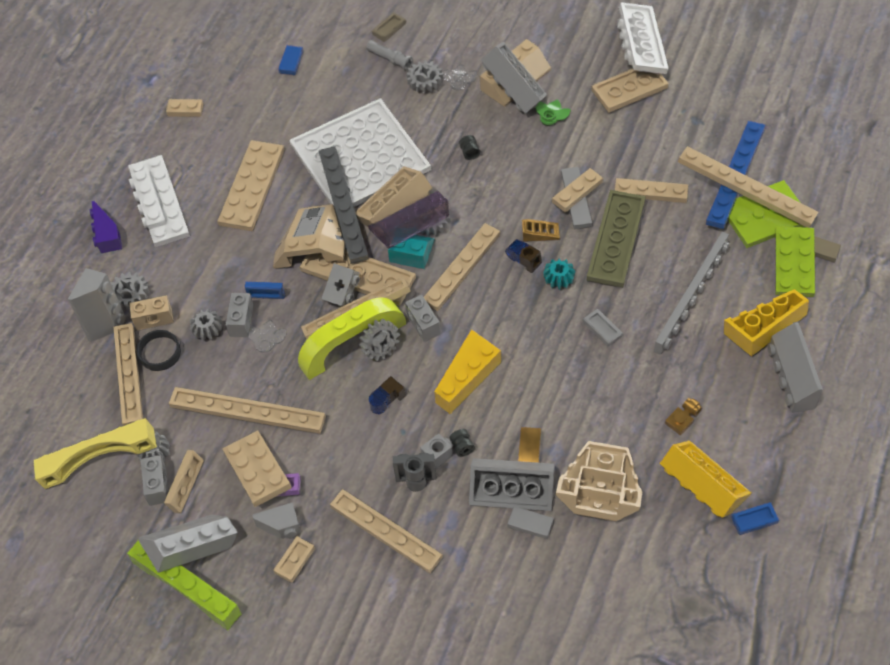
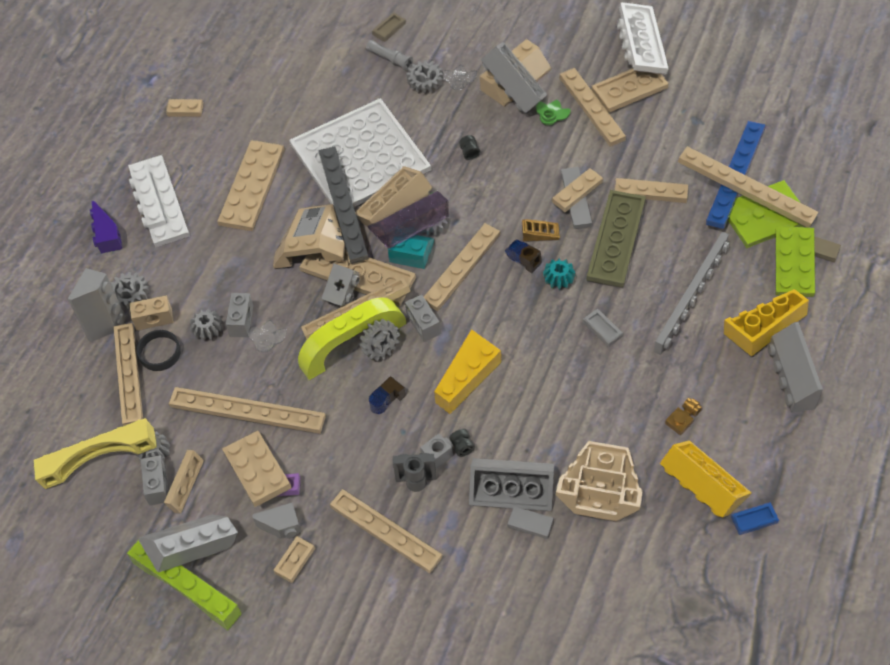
(265, 290): blue tile -> none
(290, 60): blue tile -> none
(529, 444): pearl gold slope -> none
(592, 107): none -> tan plate

